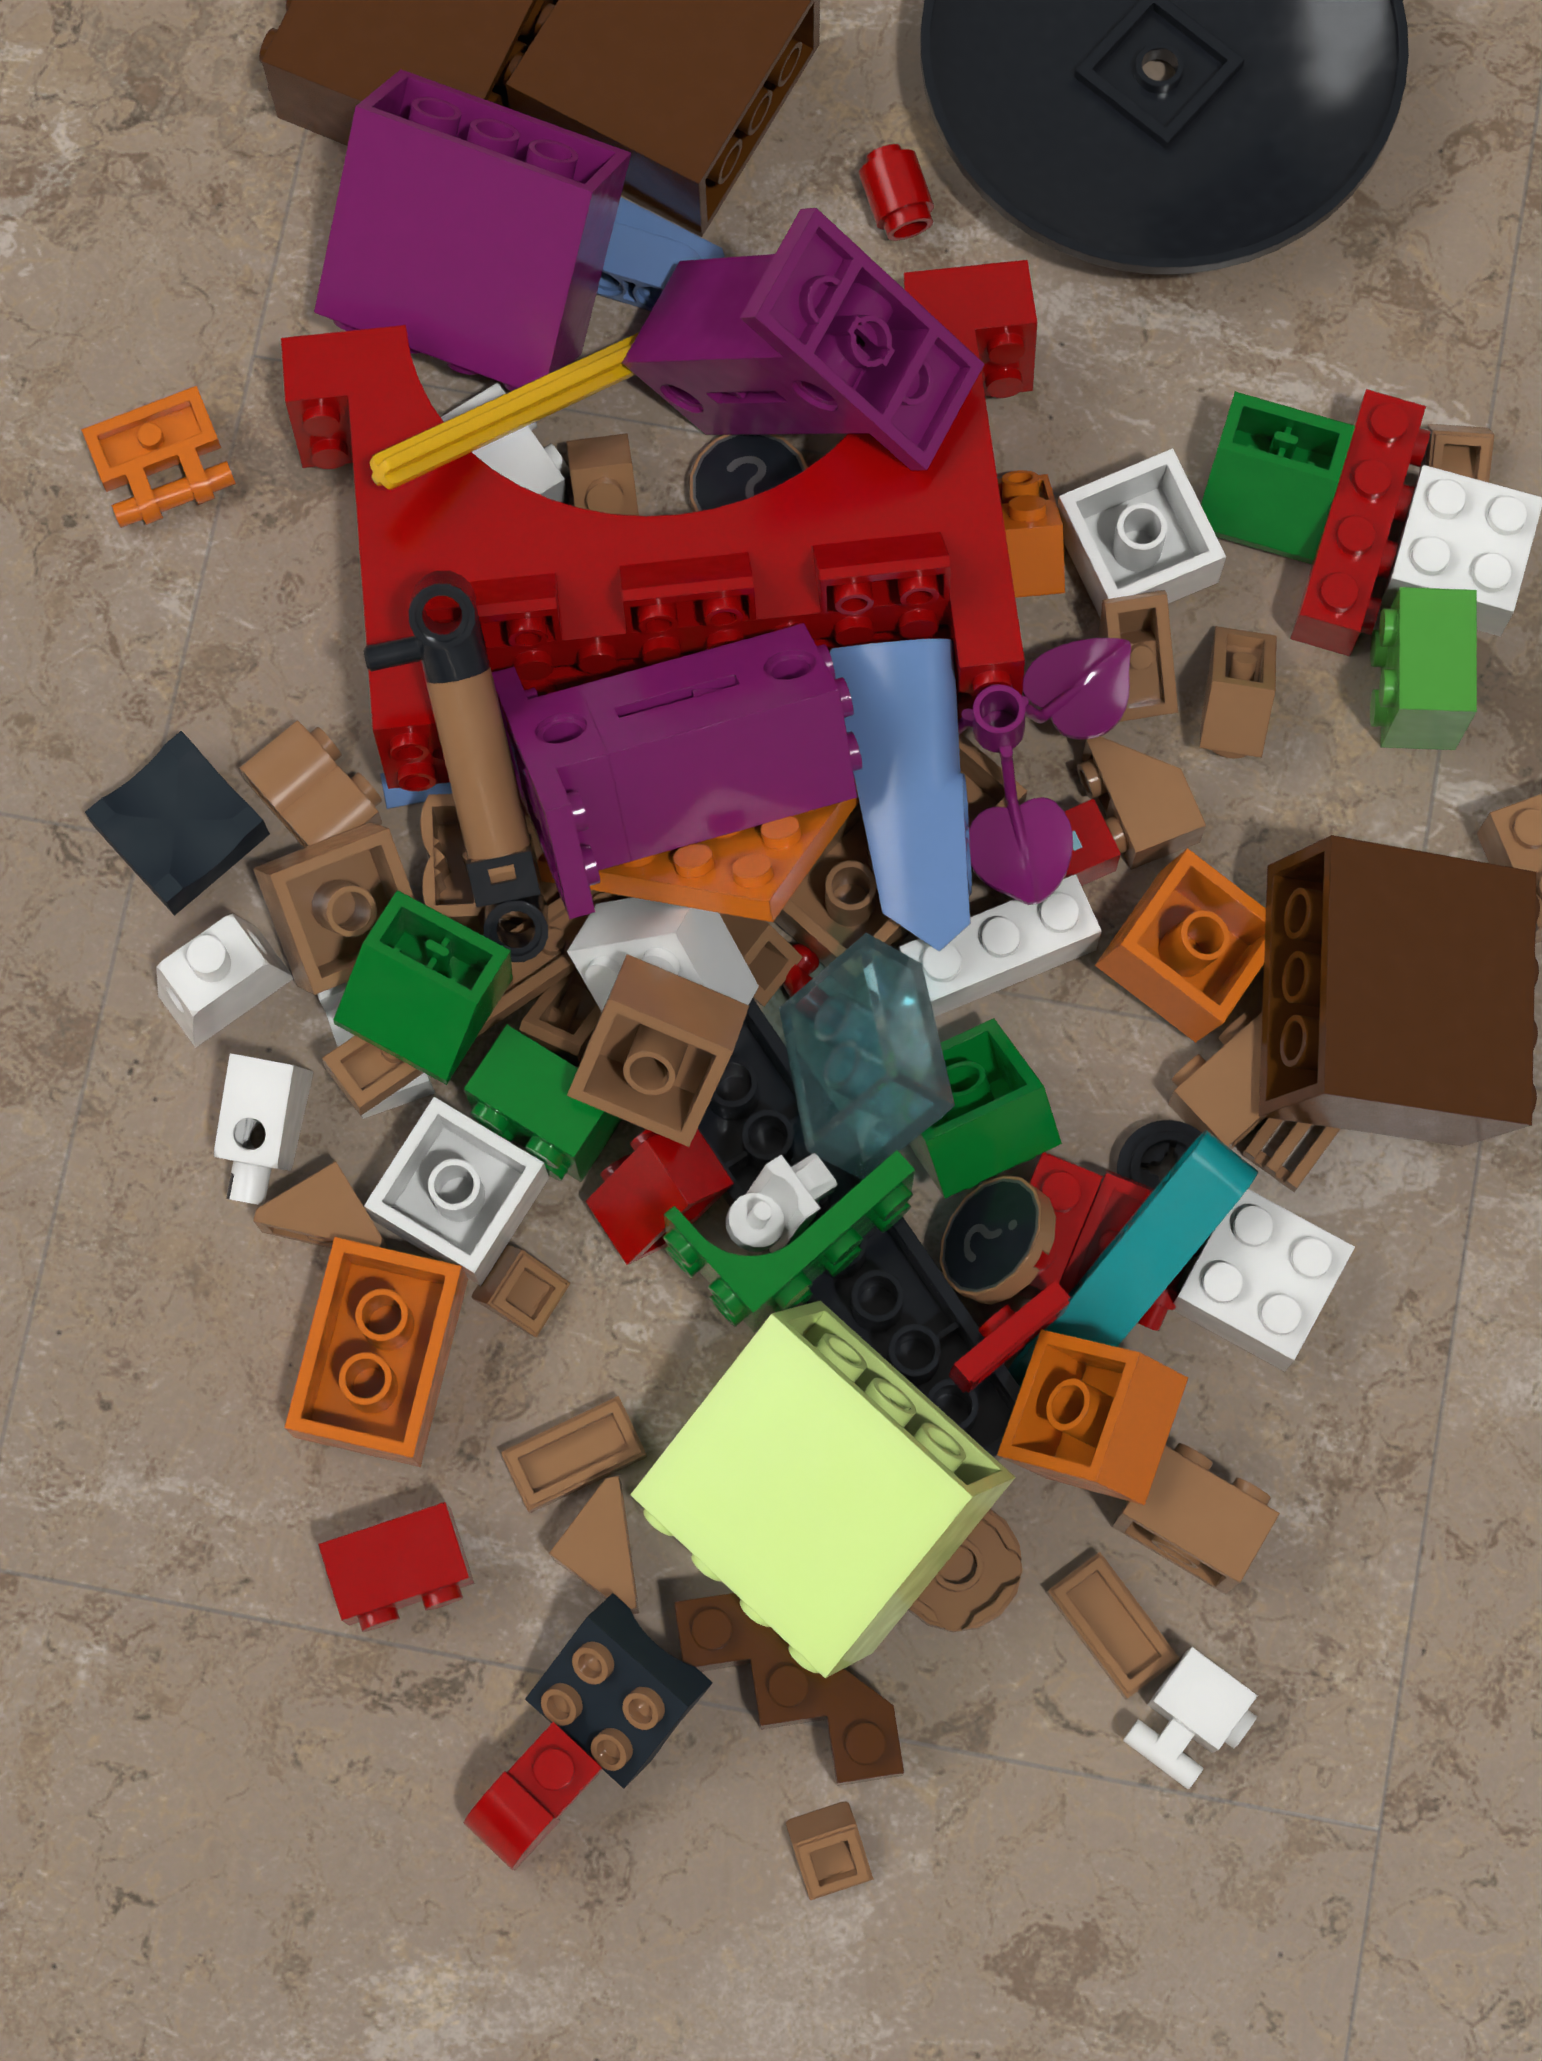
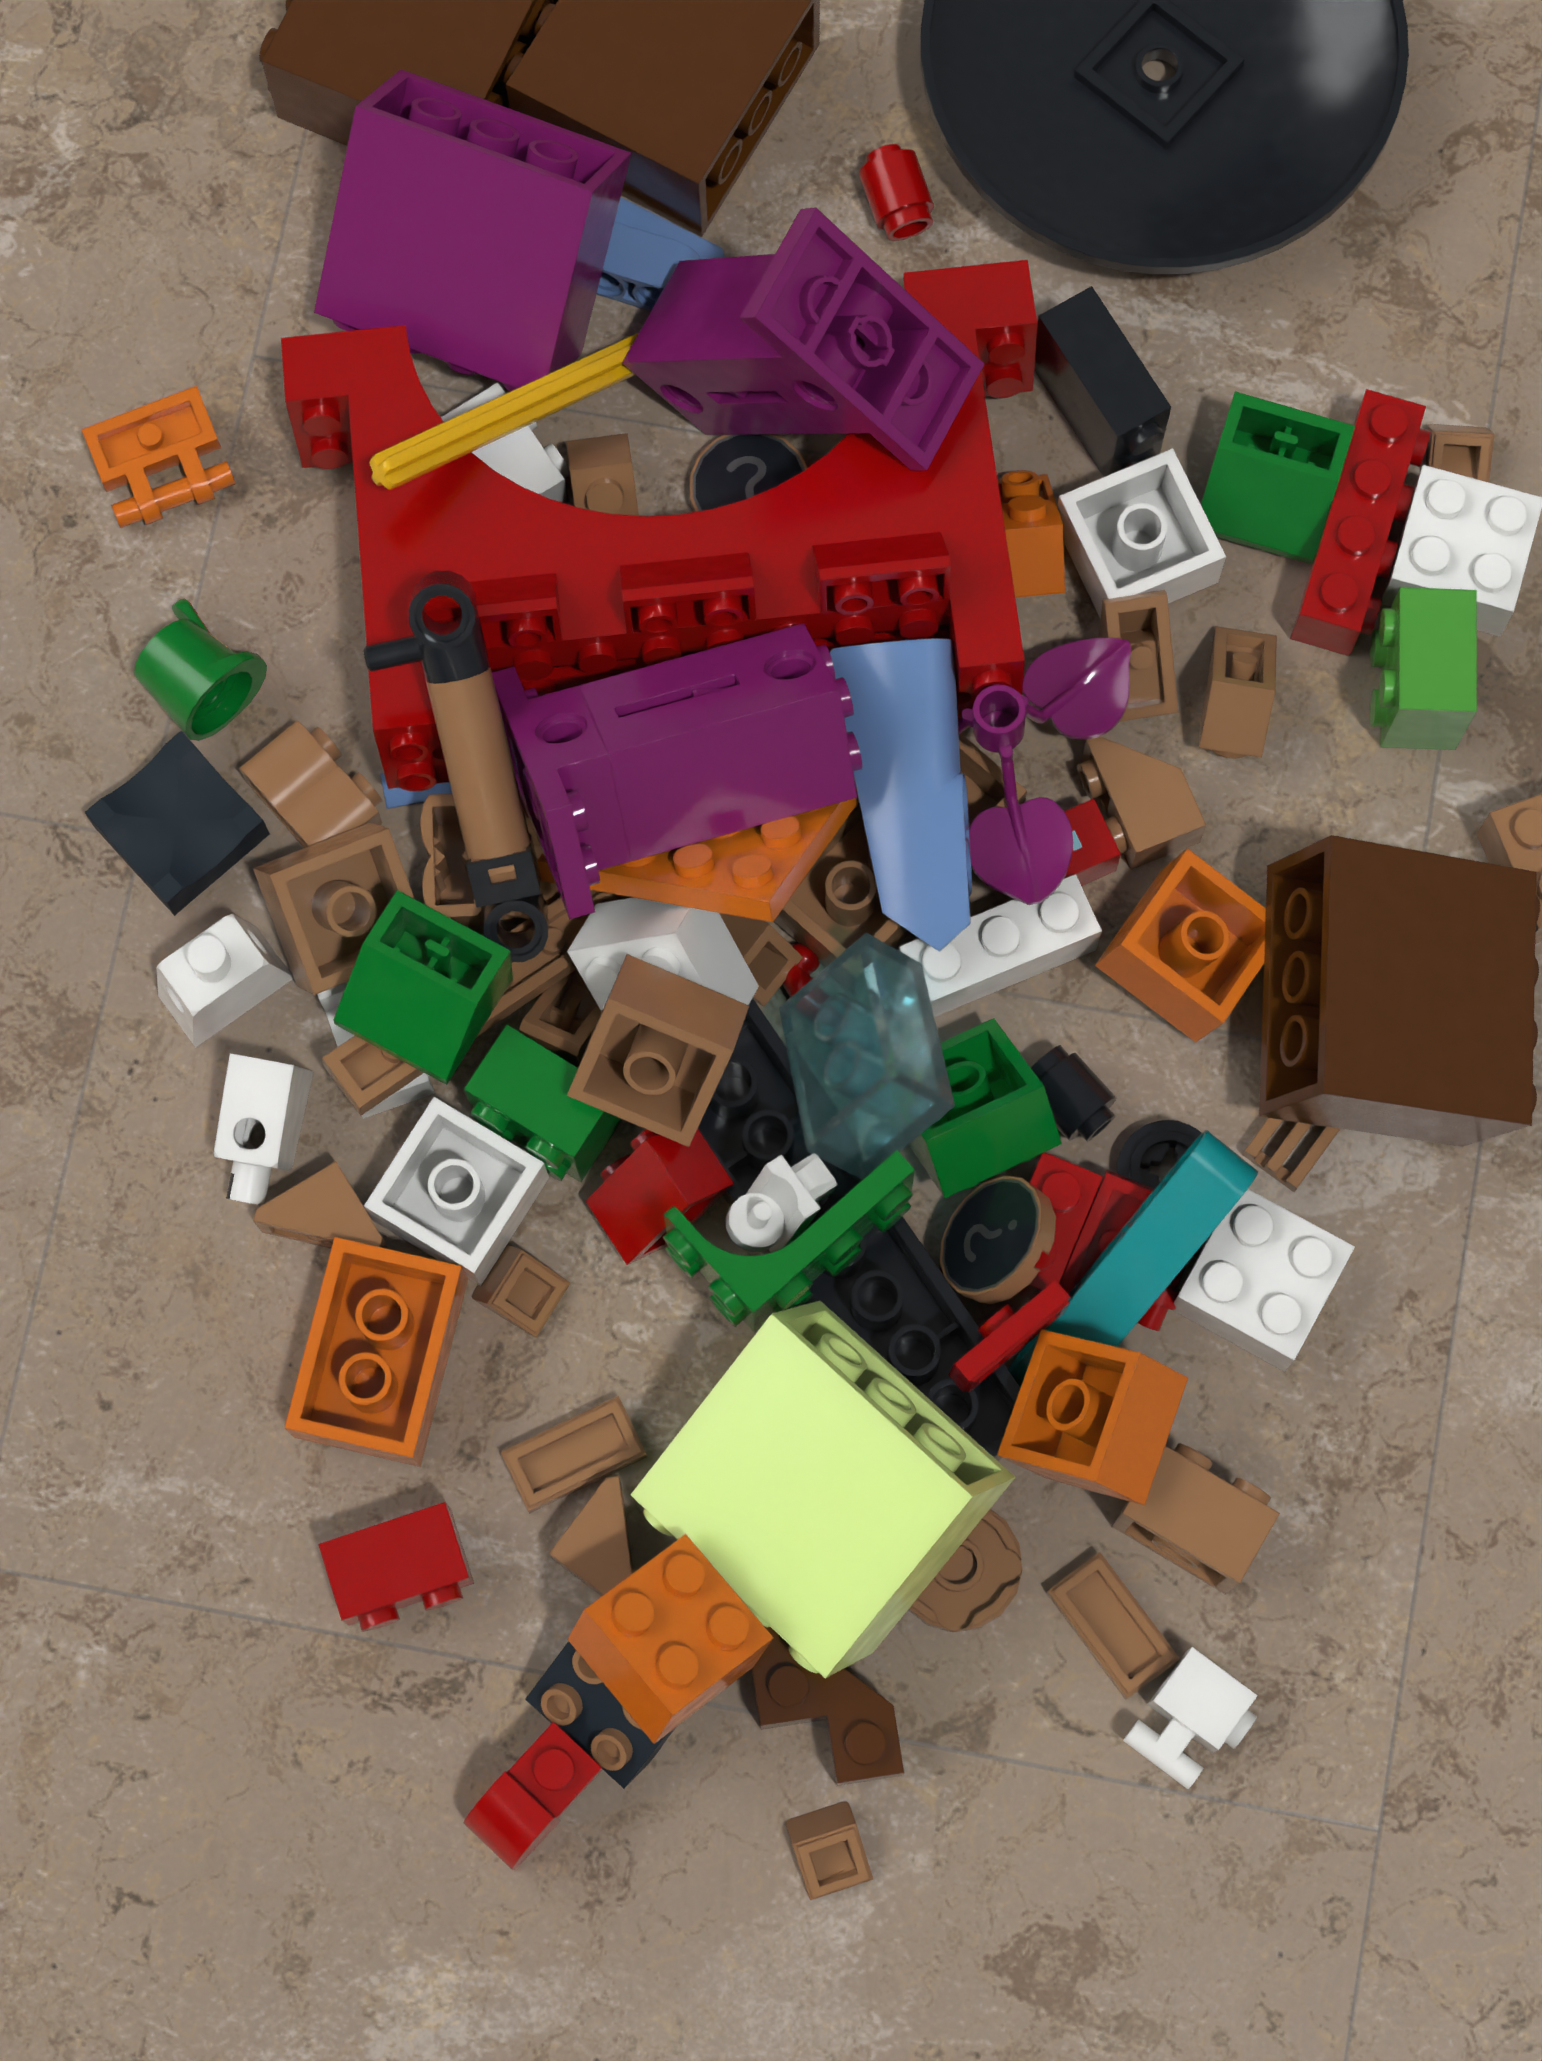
(197, 675): none -> green hat
(669, 1638): none -> orange brick
(1075, 1094): none -> black brick
(1100, 383): none -> black brick
(1226, 1088): medium nougat slope -> none

